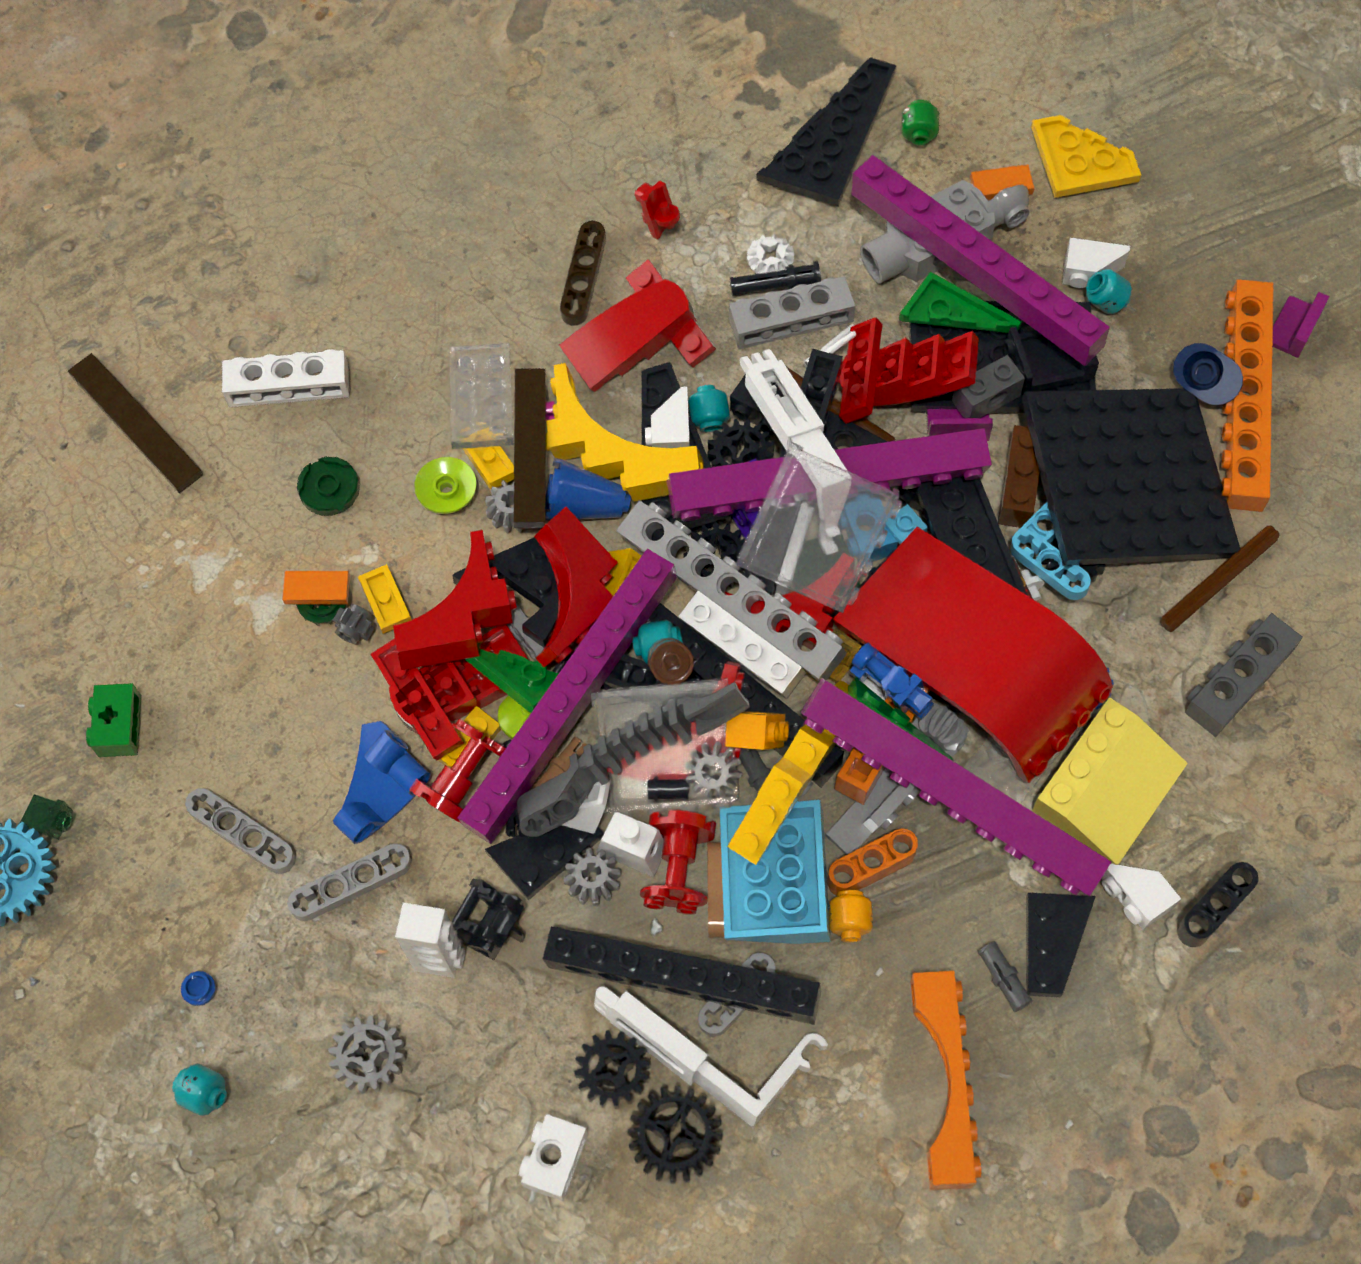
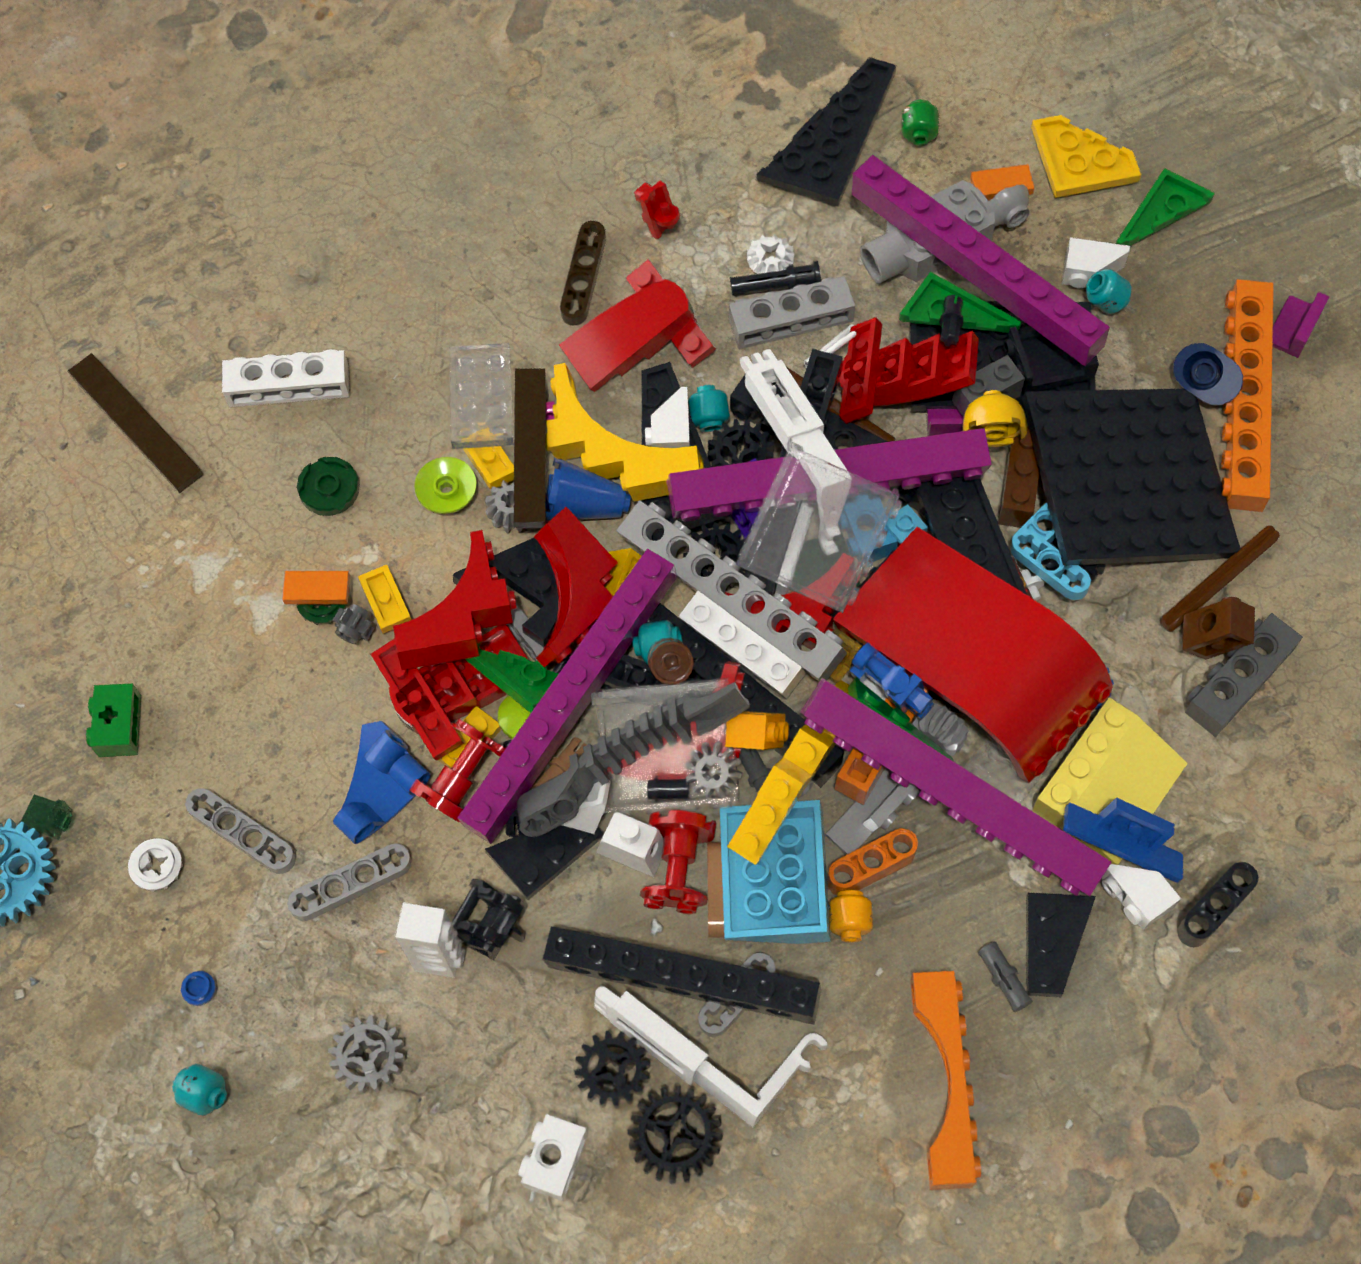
(141, 860): none -> white gear
(605, 877): light grey gear -> none
(951, 320): none -> black axle
(999, 416): none -> yellow cylinder
(1128, 834): none -> blue bracket
(1165, 203): none -> green wing
(1218, 628): none -> reddish brown brick

